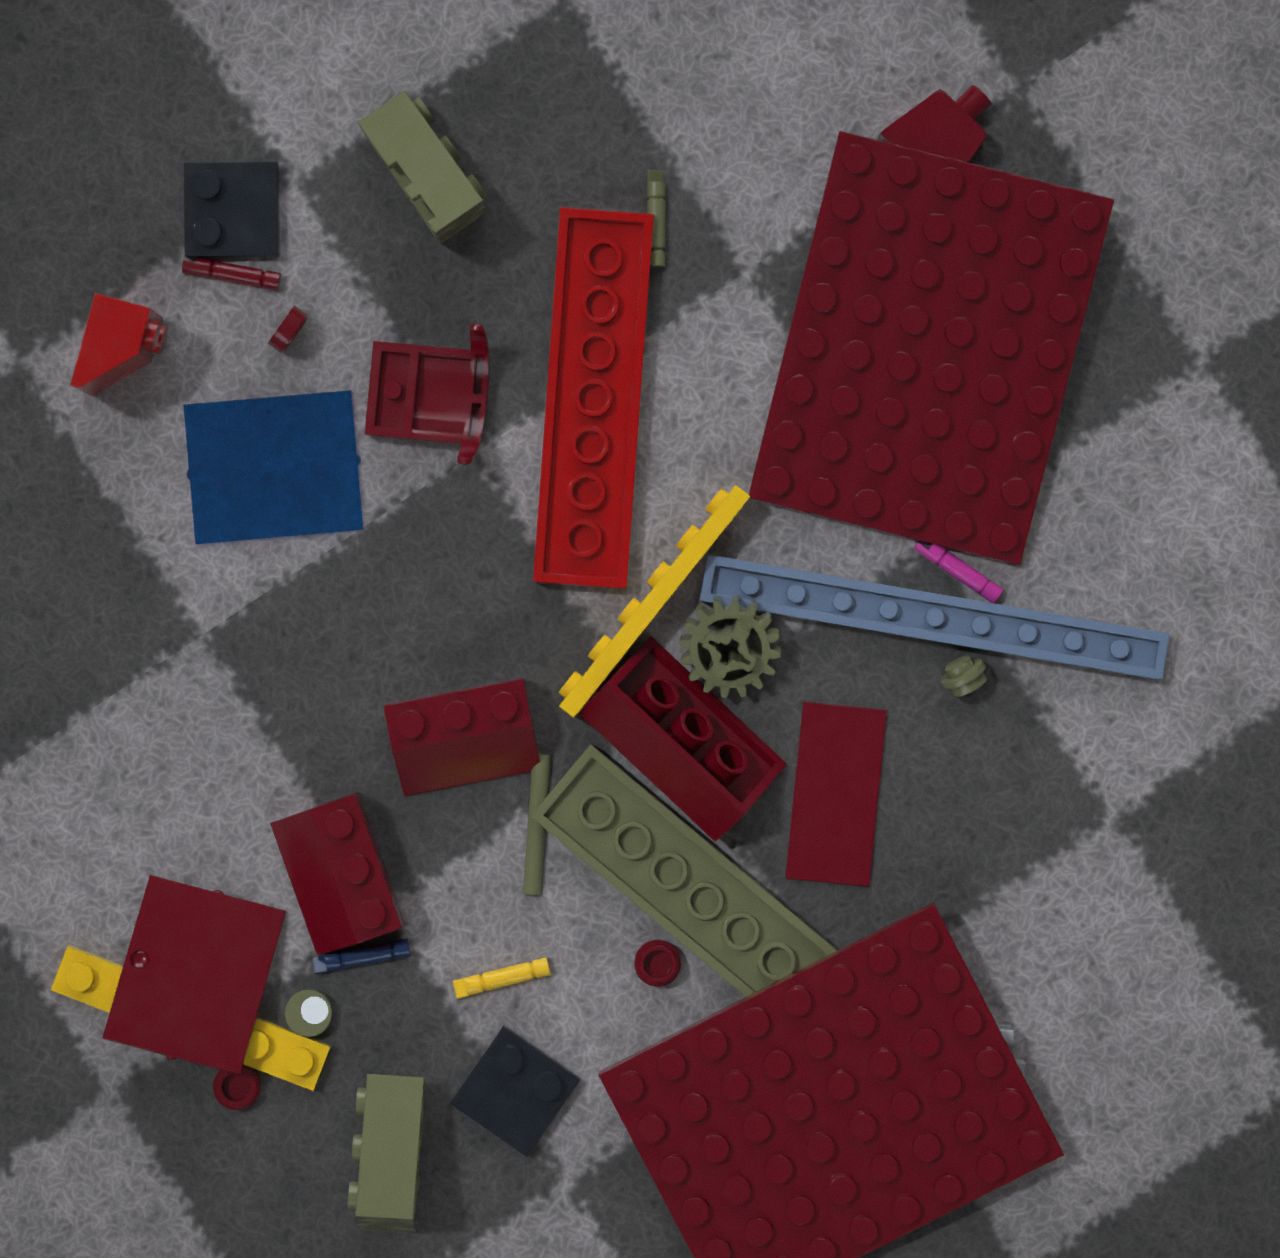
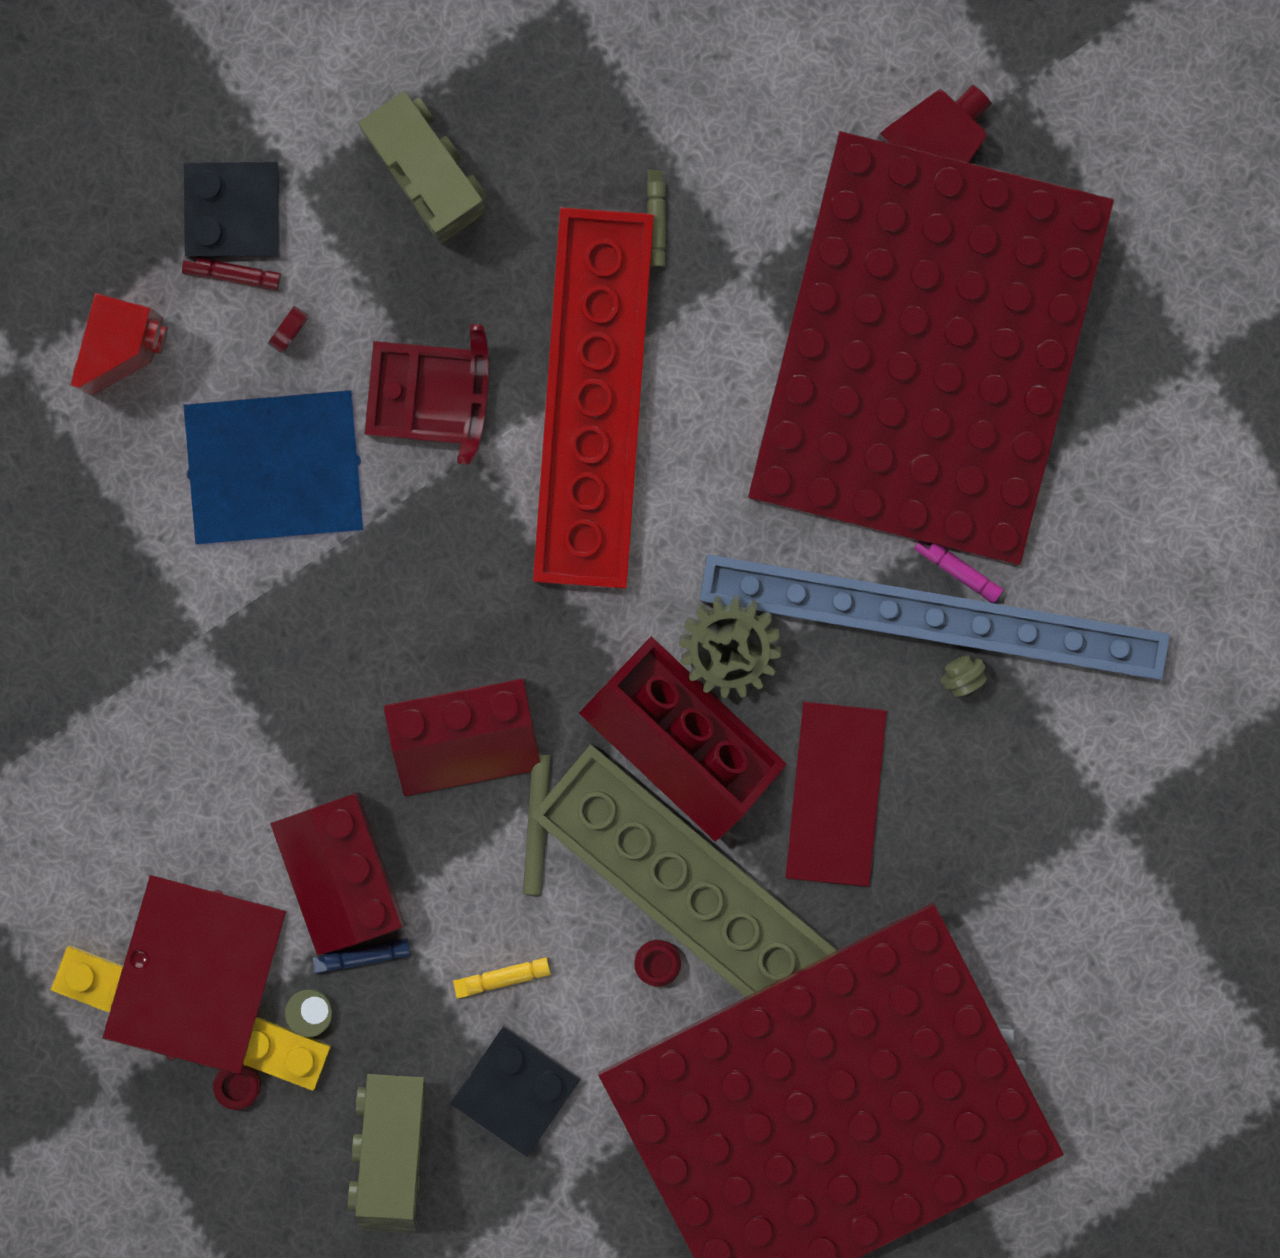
(638, 614): yellow plate -> none

